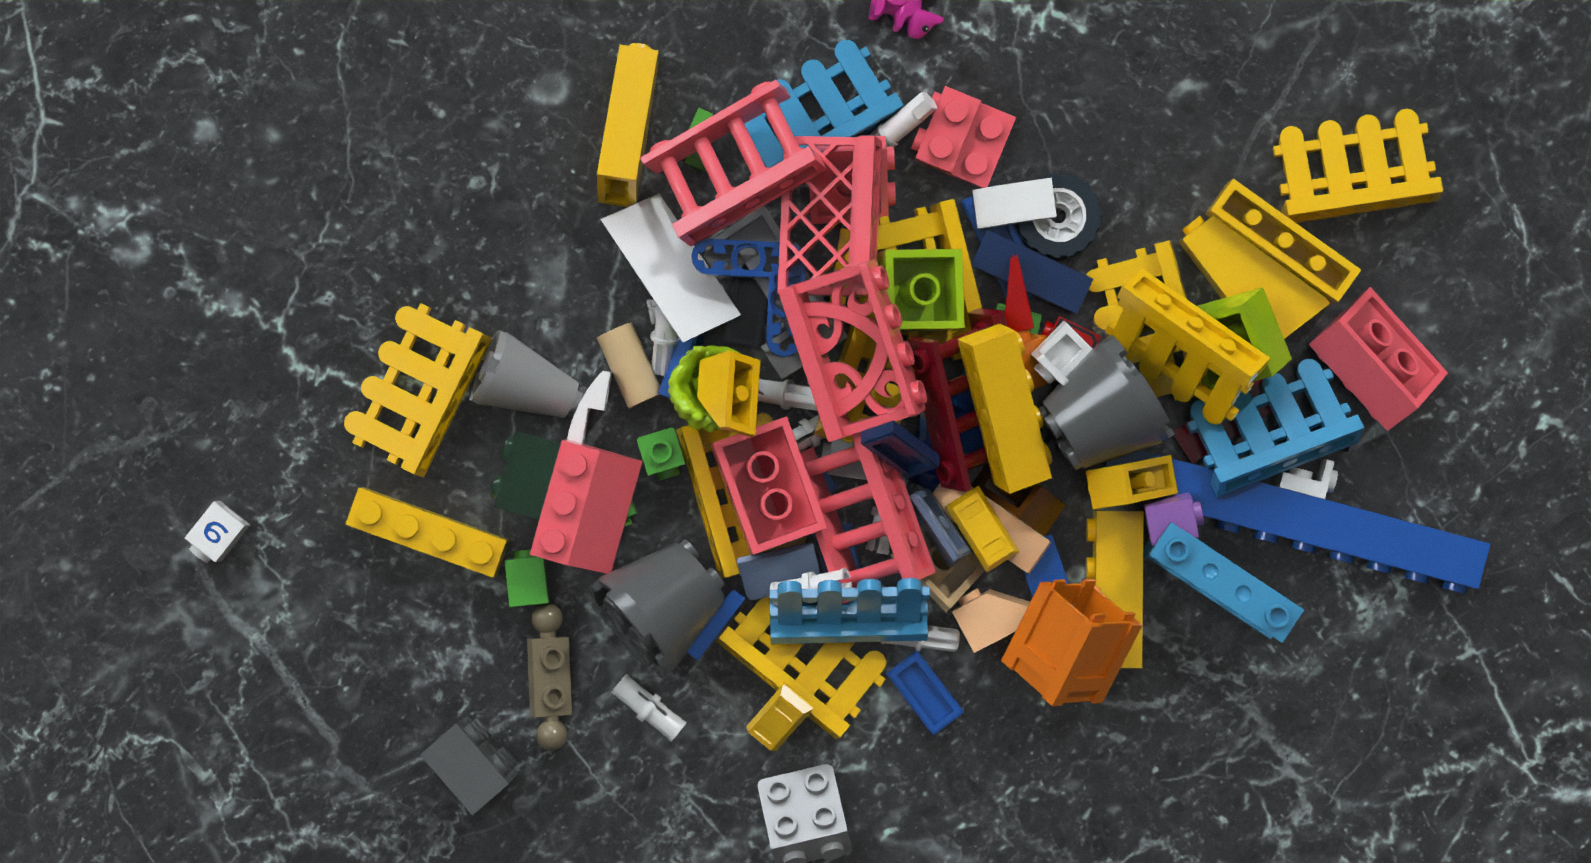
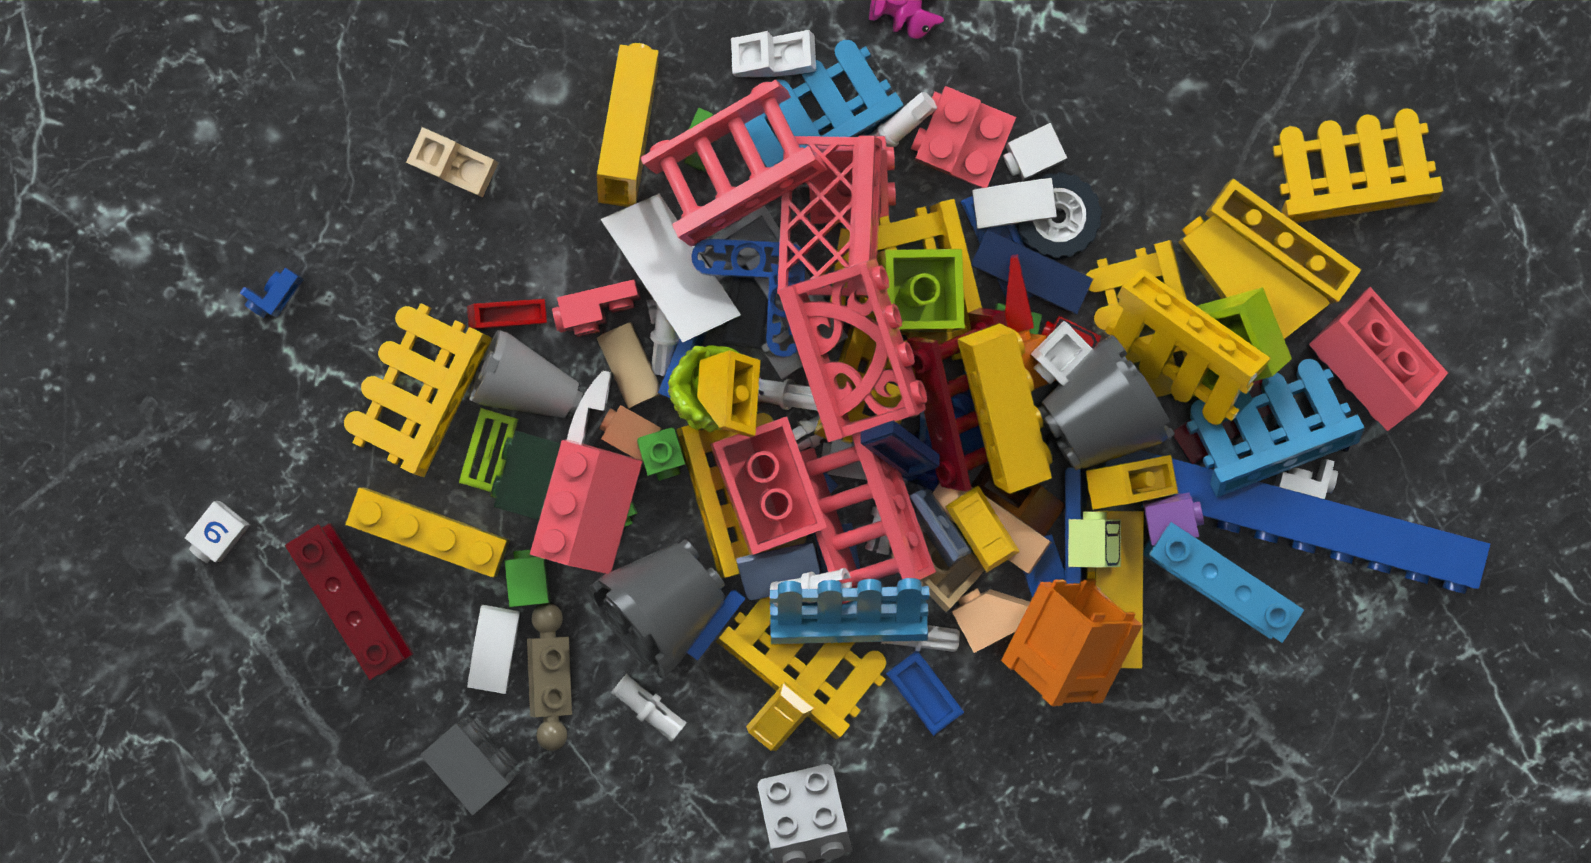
(279, 292): none -> blue bracket
(349, 599): none -> dark red fence
(452, 162): none -> tan slope
(474, 445): none -> lime tile
(493, 649): none -> white slope
(506, 314): none -> red piece
(585, 310): none -> coral plate
(624, 429): none -> nougat brick
(773, 56): none -> white slope
(1034, 153): none -> white brick
(1074, 507): none -> blue tile
(1094, 541): none -> yellowish green brick

